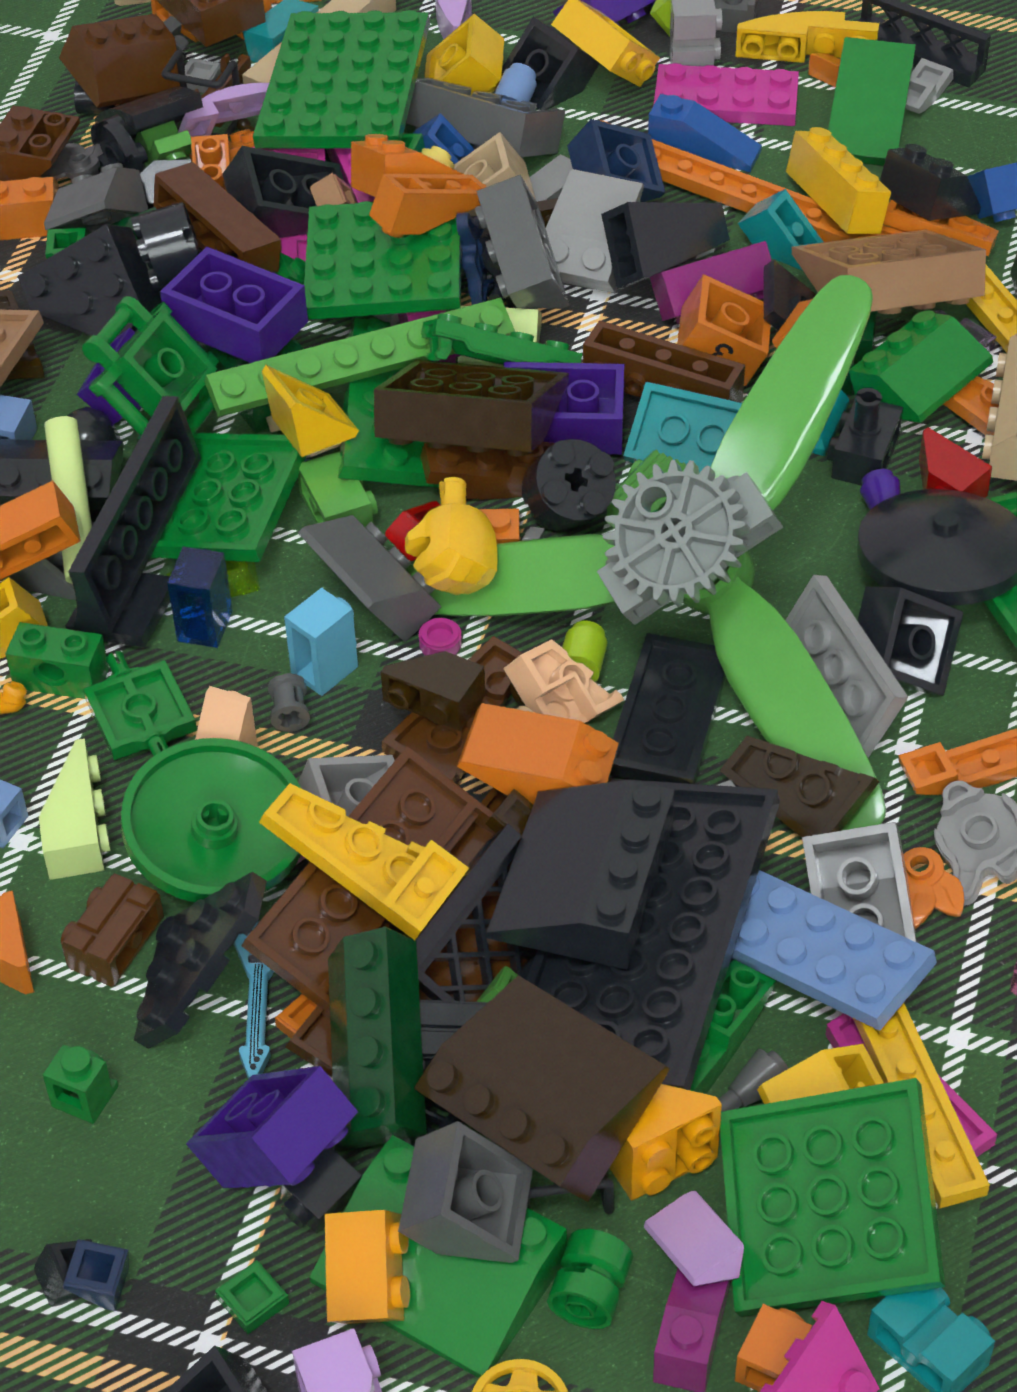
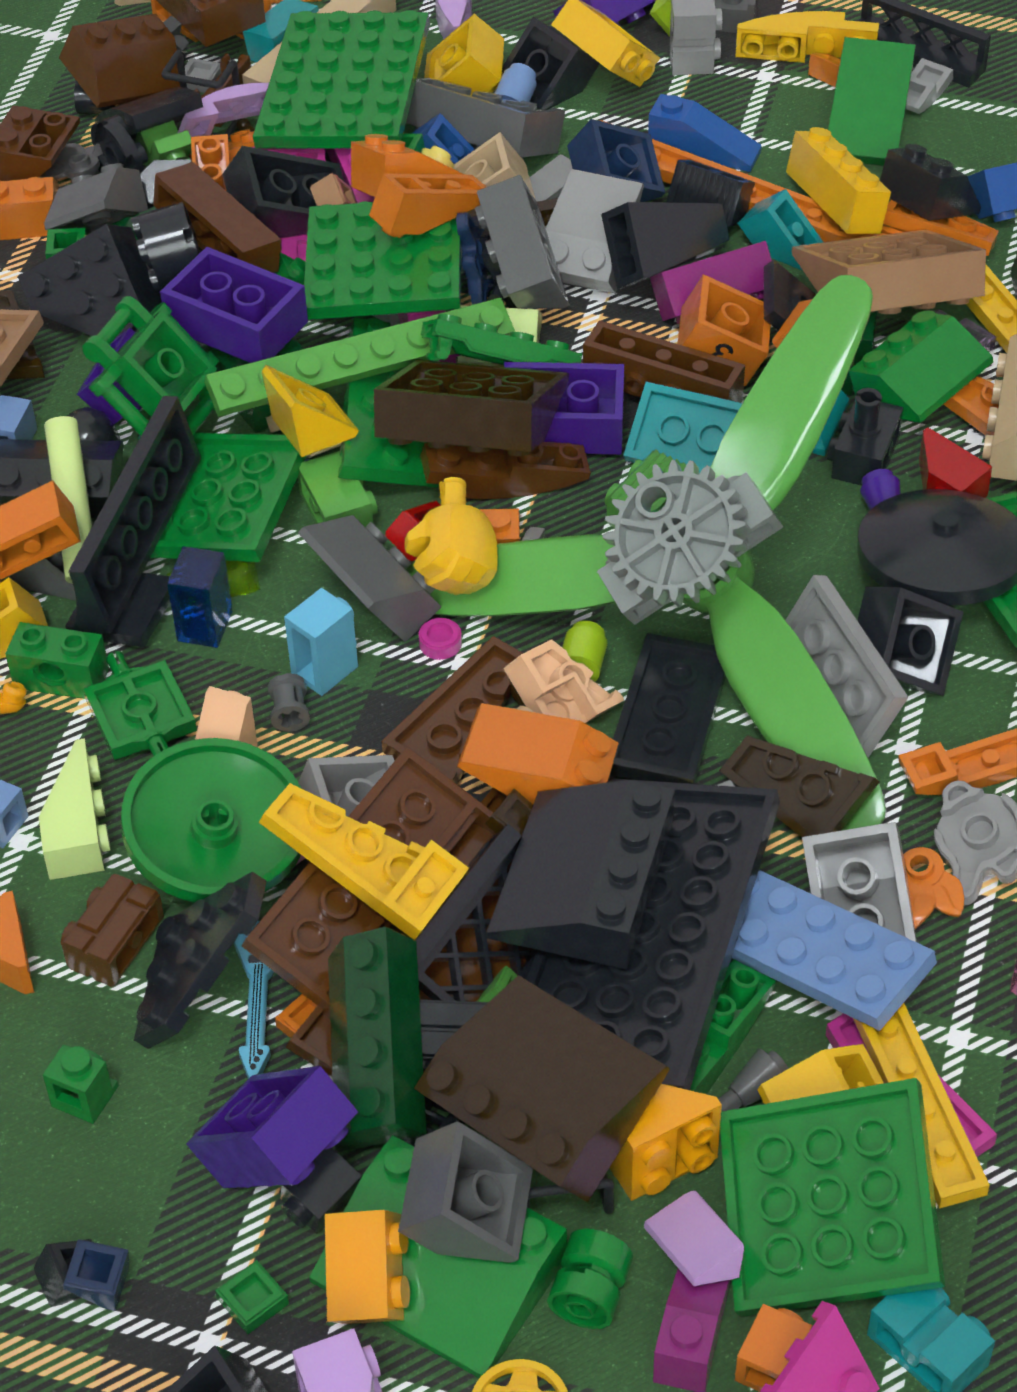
(435, 687): dark brown slope -> none
(567, 466): black brick -> none
(705, 184): none -> black brick
(734, 93): dark pink plate -> none

